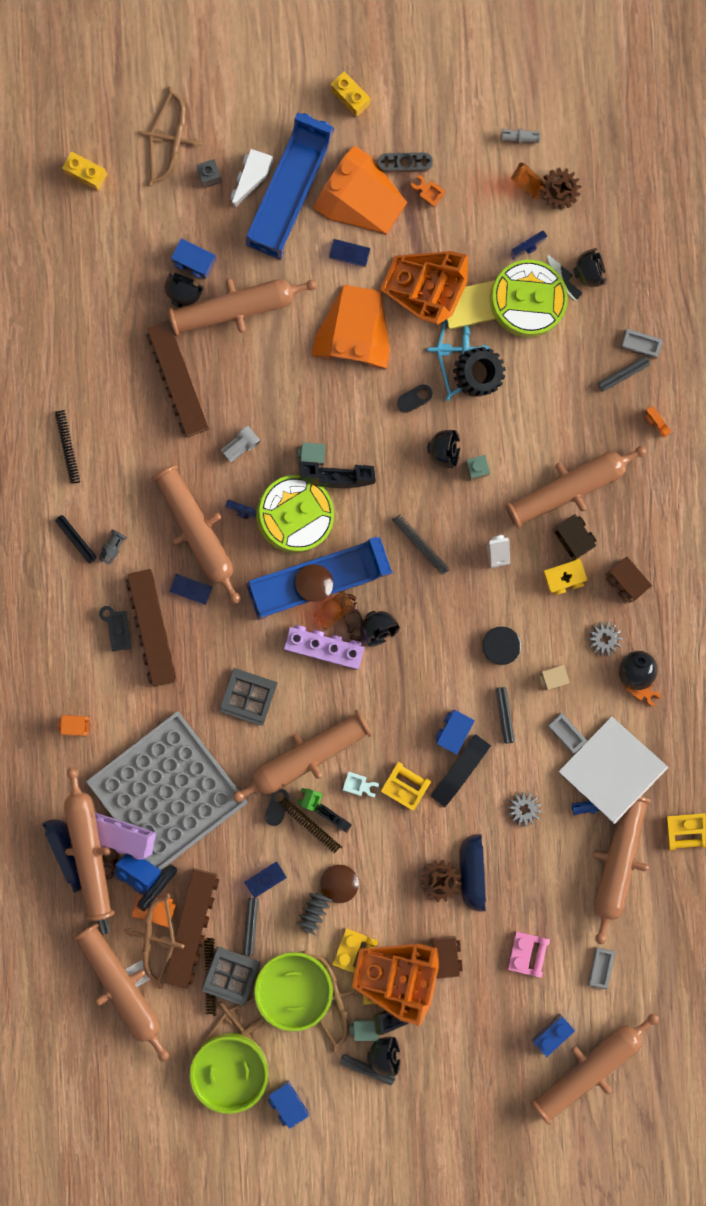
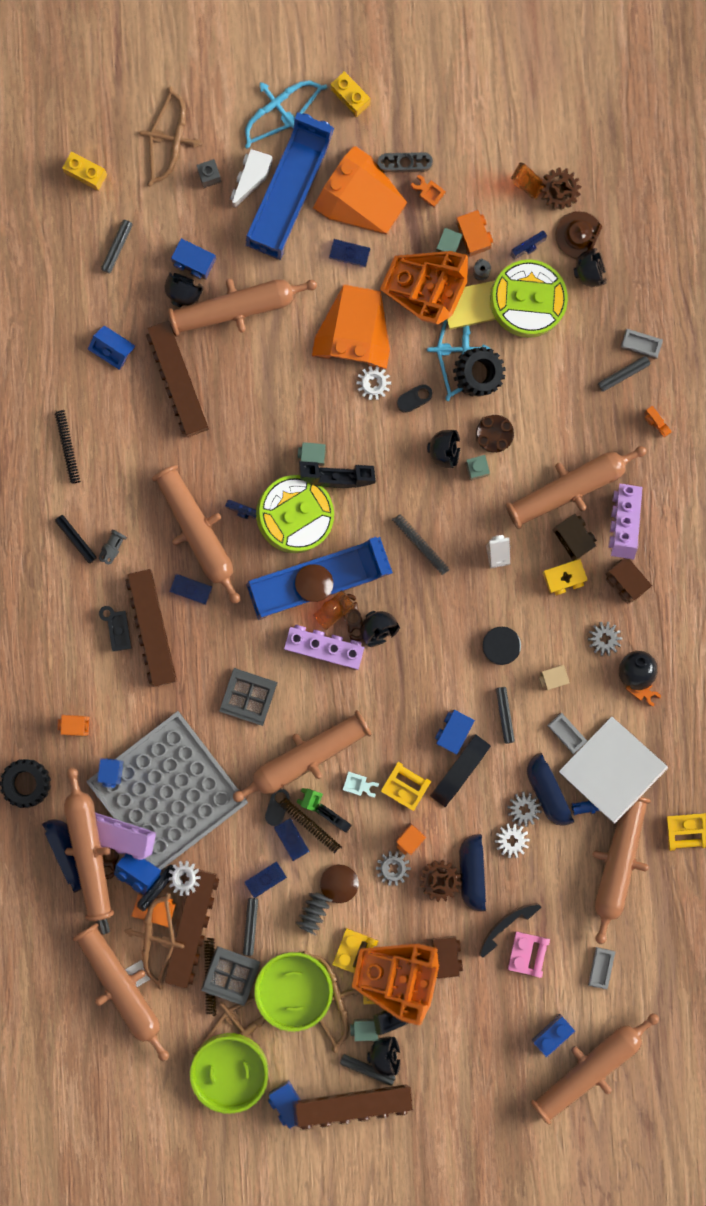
(8, 783): none -> black tyre
(110, 772): none -> blue brick
(111, 347): none -> blue panel
(116, 246): none -> dark grey axle
(180, 871): none -> white gear
(244, 441): light grey piece -> none
(287, 117): none -> medium azure piece
(291, 839): none -> clear blue plate
(351, 1106): none -> reddish brown brick
(370, 376): none -> white gear
(385, 867): none -> light grey gear
(410, 840): none -> orange brick
(449, 241): none -> sand green brick
(474, 233): none -> orange brick
(482, 275): none -> dark grey piece
(489, 944): none -> black slope
(494, 433): none -> reddish brown dish
(517, 835): none -> white gear
(520, 136): light grey pin -> none
(548, 791): none -> dark blue brick
(573, 291): black sticker -> none
(577, 233): none -> reddish brown hat
(626, 521): none -> lavender brick

